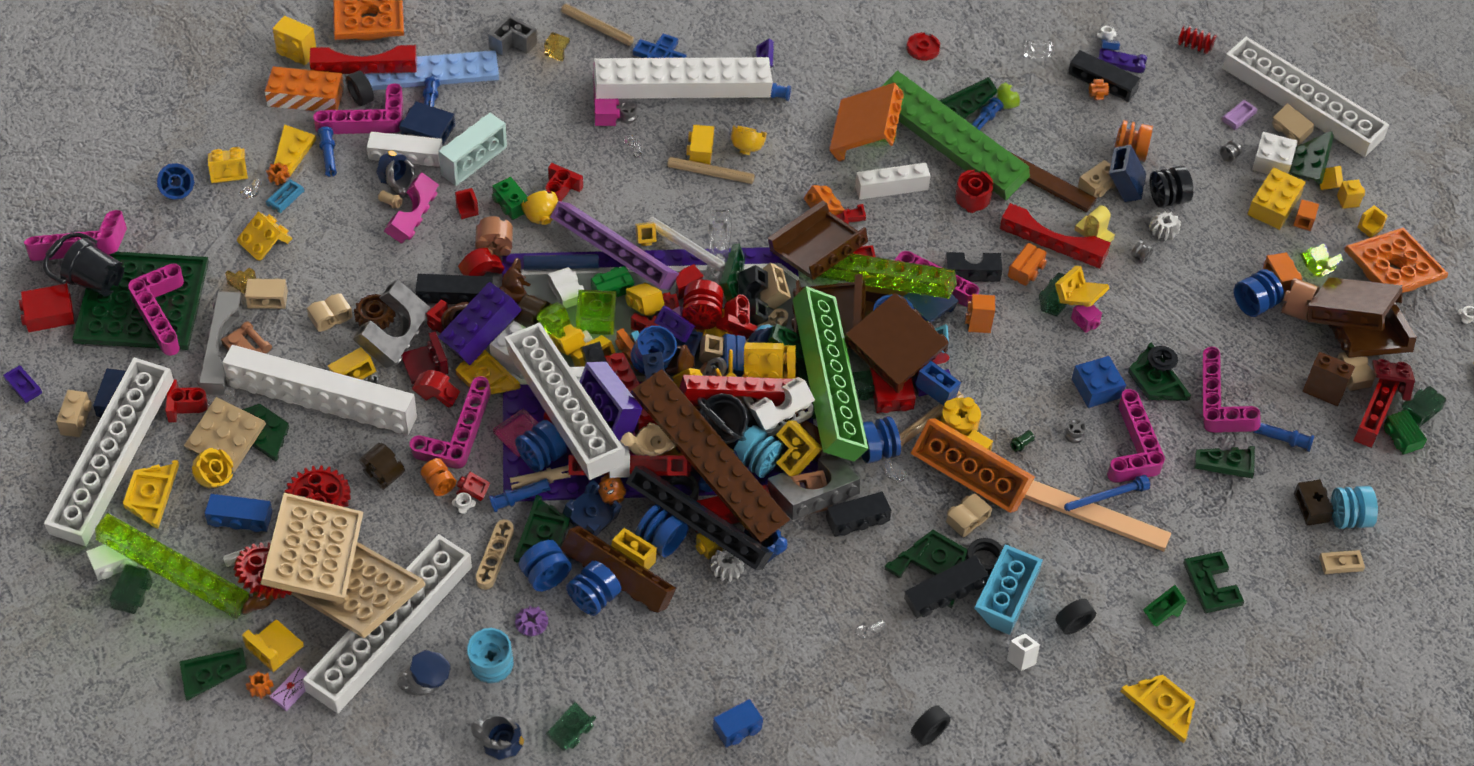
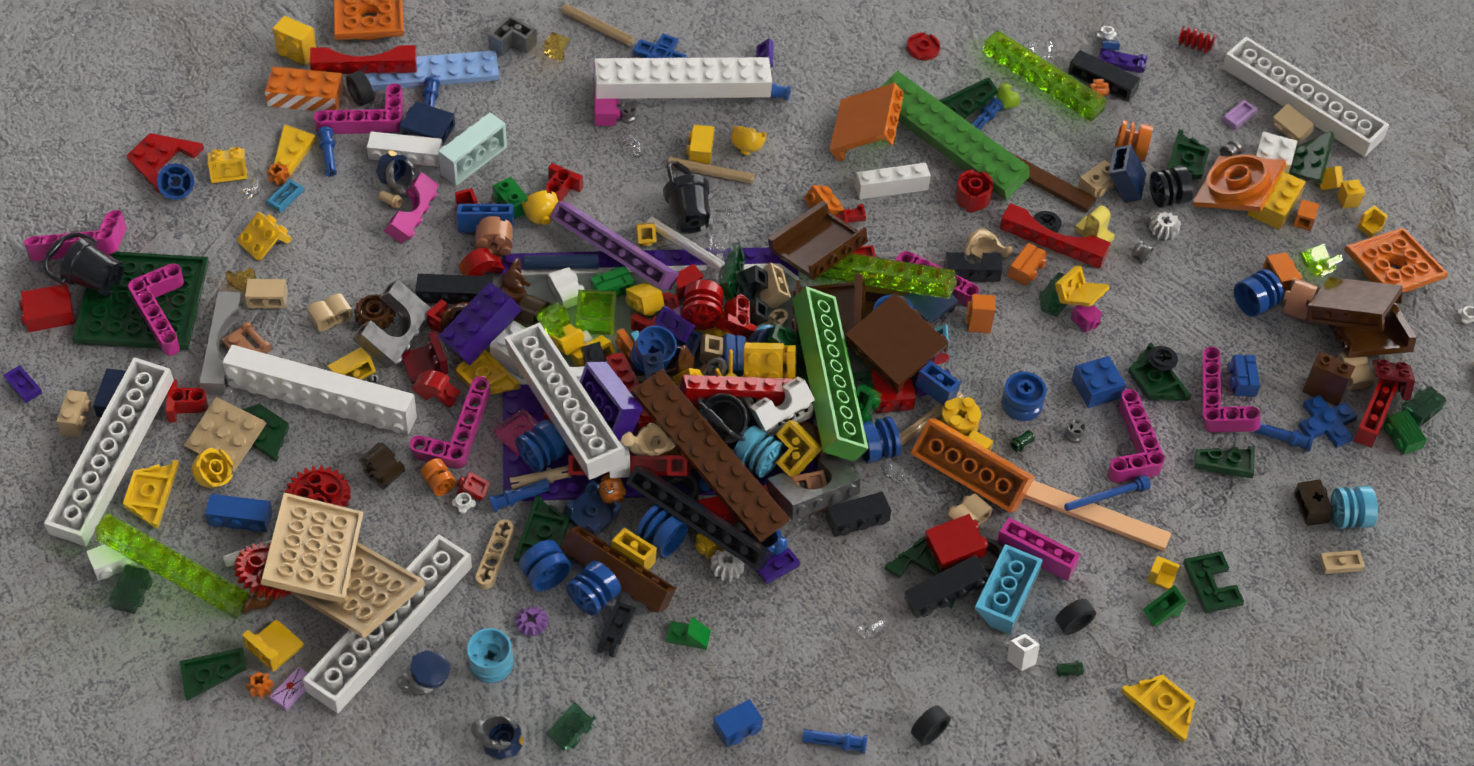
(158, 150): none -> red wing
(470, 215): none -> blue brick
(616, 627): none -> black hinge
(687, 199): none -> black piece
(691, 634): none -> green slope
(778, 566): none -> dark purple plate
(845, 741): none -> blue pin
(868, 401): none -> green brick
(955, 542): none -> red brick
(984, 241): none -> tan piece
(1023, 396): none -> blue wheel
(1044, 75): none -> clear neon green brick
(1048, 216): none -> black gear
(1056, 557): none -> dark pink brick
(1070, 669): none -> dark green pin
(1163, 573): none -> yellow panel
(1189, 154): none -> dark green wing
(1244, 375): none -> blue brick
(1249, 192): none -> orange piece
(1328, 420): none -> blue plate

